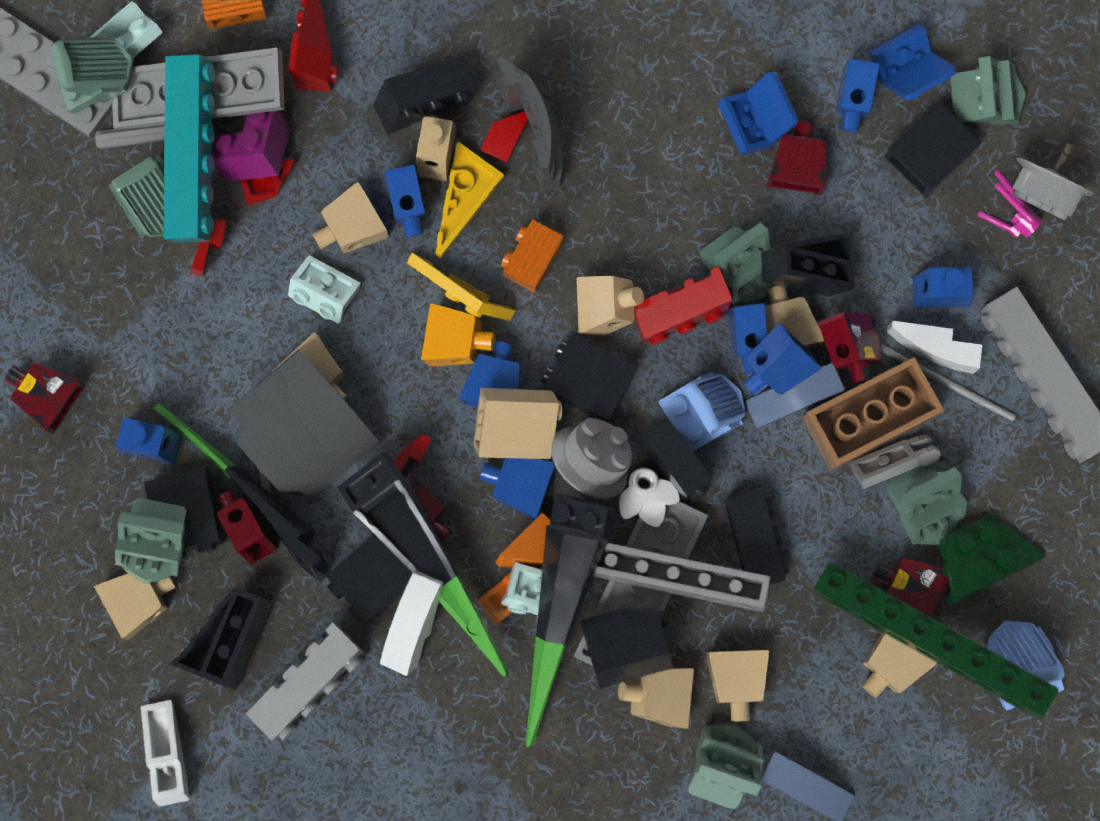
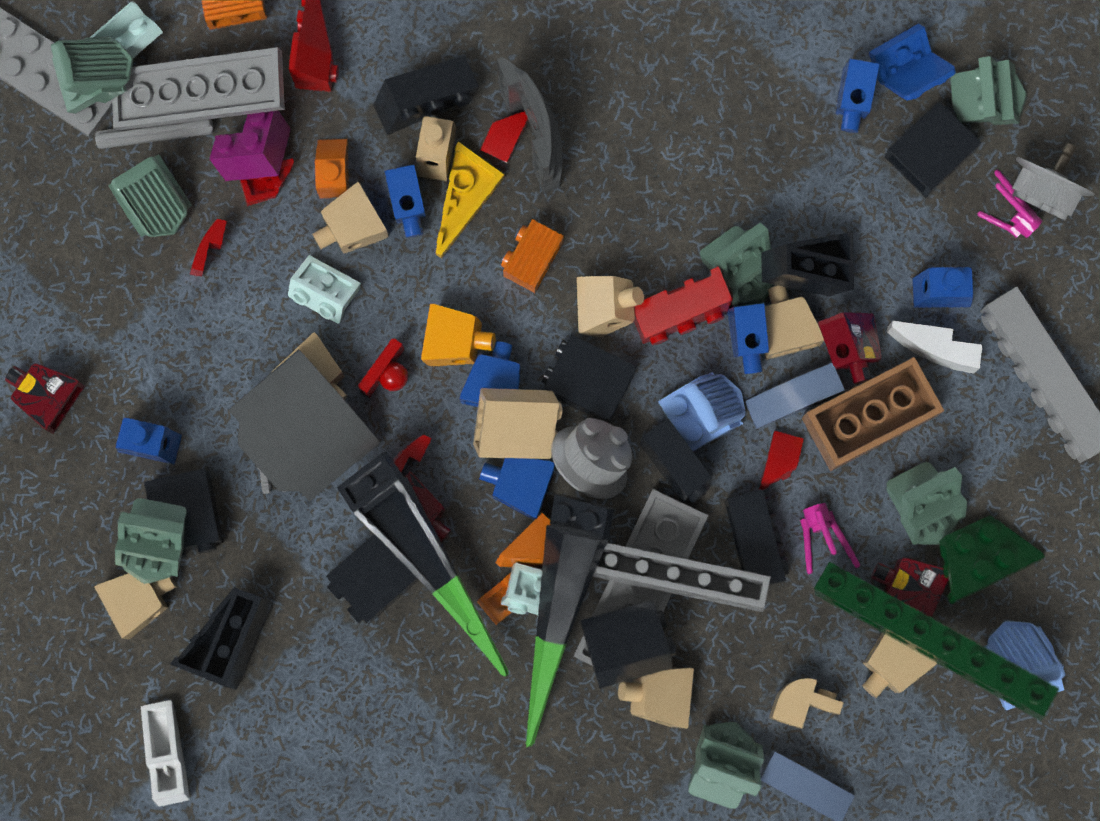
(188, 148): teal brick -> none
(244, 528): dark red torso -> none
(290, 528): black plate -> none
(306, 683): light grey wedge -> none
(331, 168): none -> orange slope
(386, 371): none -> red tile
(411, 623): white slope -> none
(461, 291): yellow wing -> none
(649, 501): white plate -> none
(738, 679): tan torso -> none
(759, 115): blue bracket -> none
(780, 362): blue torso -> none
(781, 458): none -> red slope
(796, 697): none -> tan brick
(799, 162): dark red torso -> none
(821, 520): none -> dark pink plant
(894, 460): light grey hinge -> none
(950, 384): light grey axle -> none

